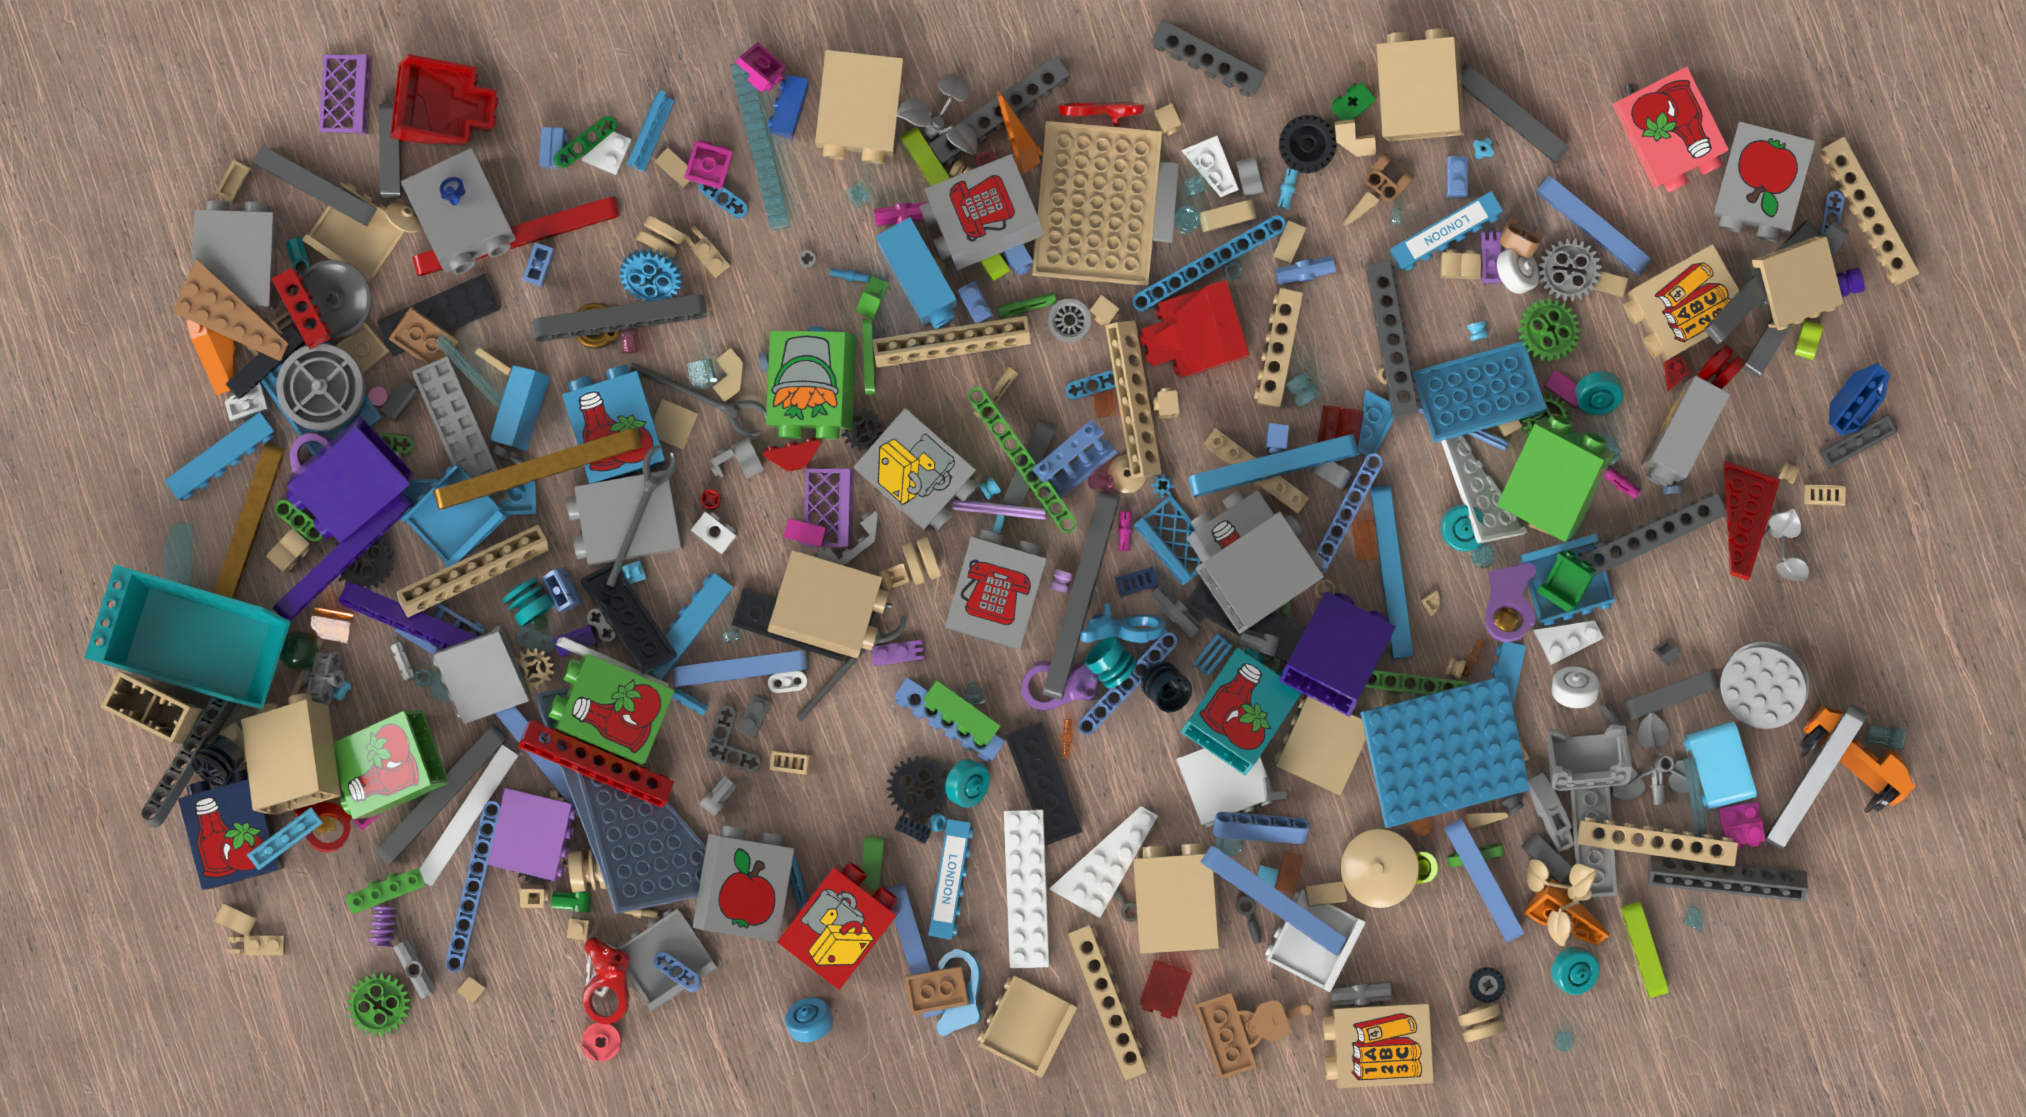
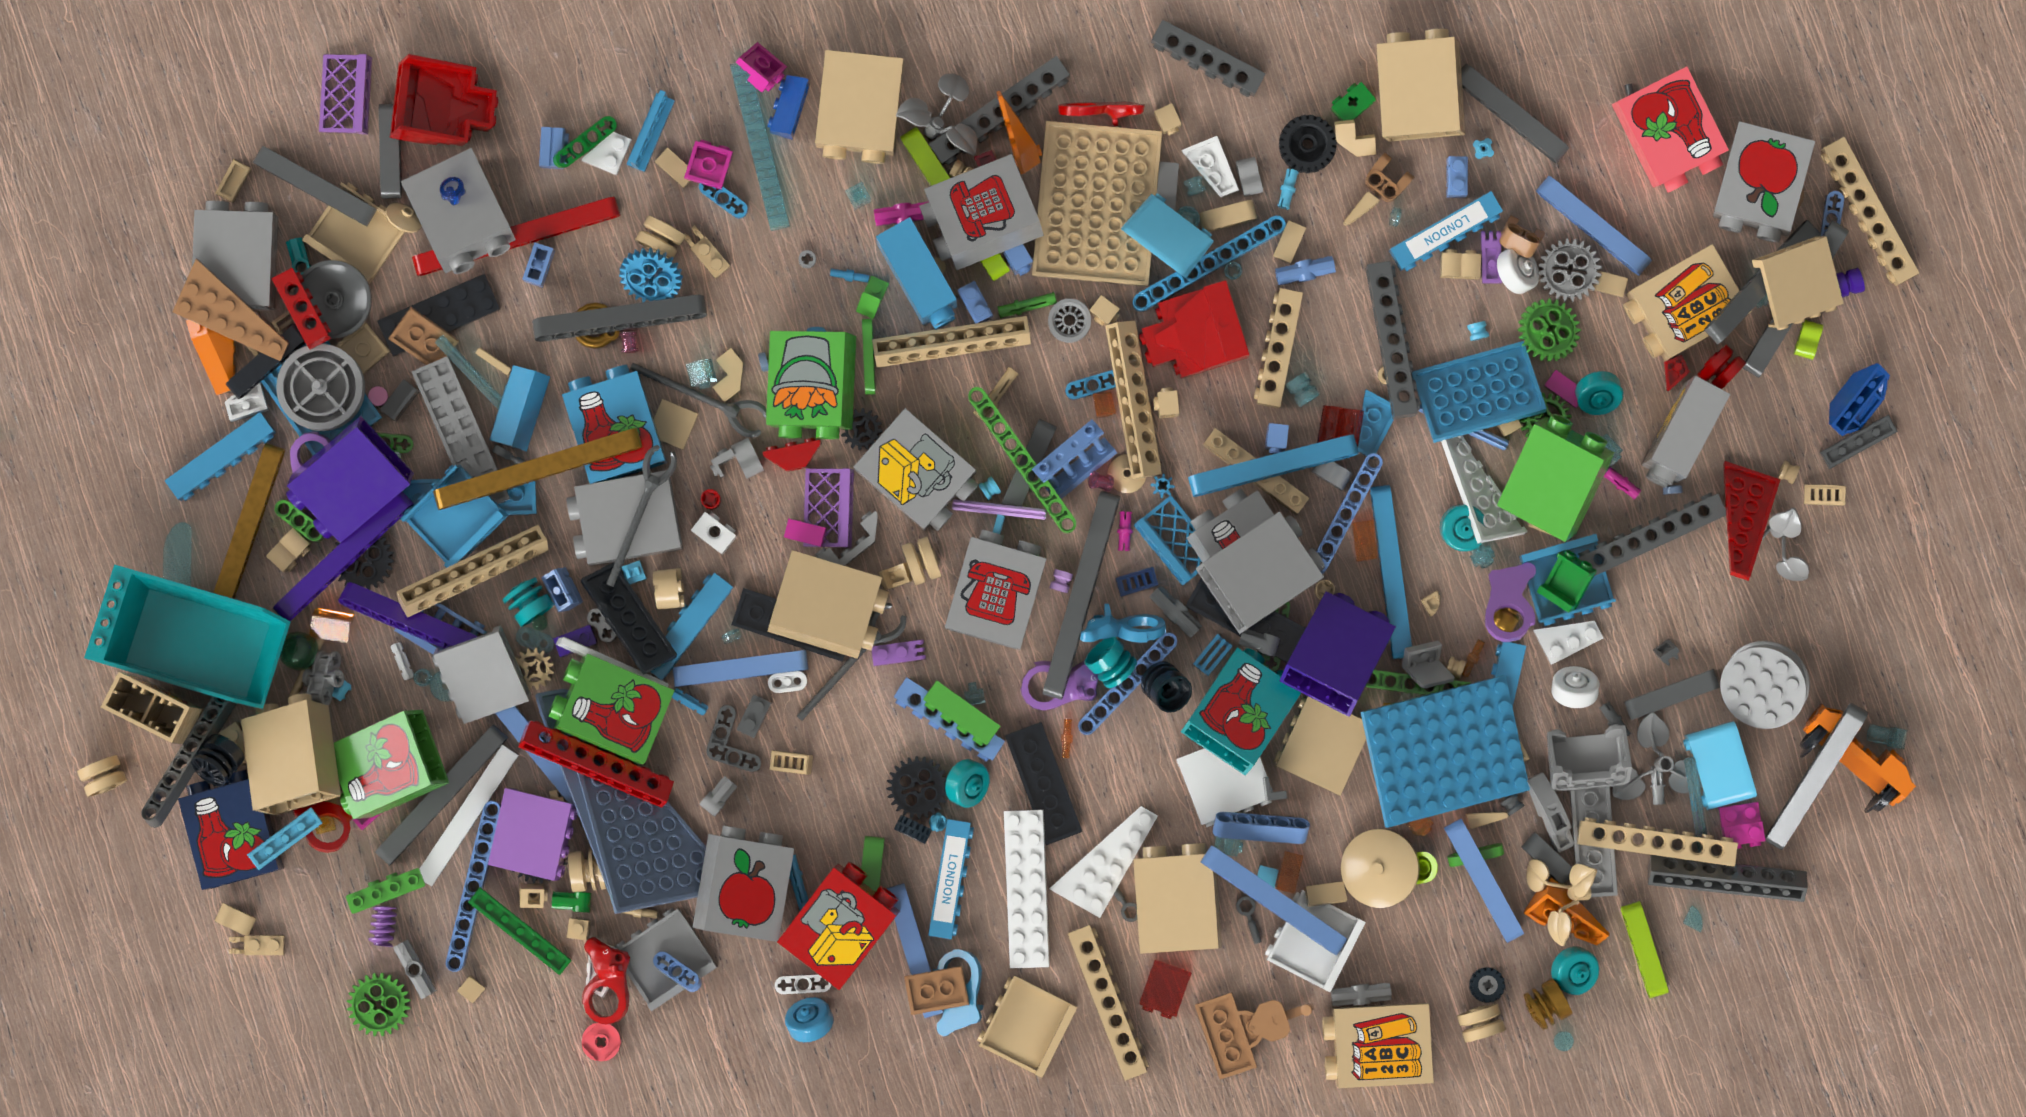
(102, 776): none -> tan wheel
(519, 931): none -> green tile
(668, 588): none -> tan brick
(789, 989): none -> white beam
(1168, 235): none -> medium azure windscreen
(1424, 665): none -> light grey bracket
(1547, 1004): none -> pearl gold wheel

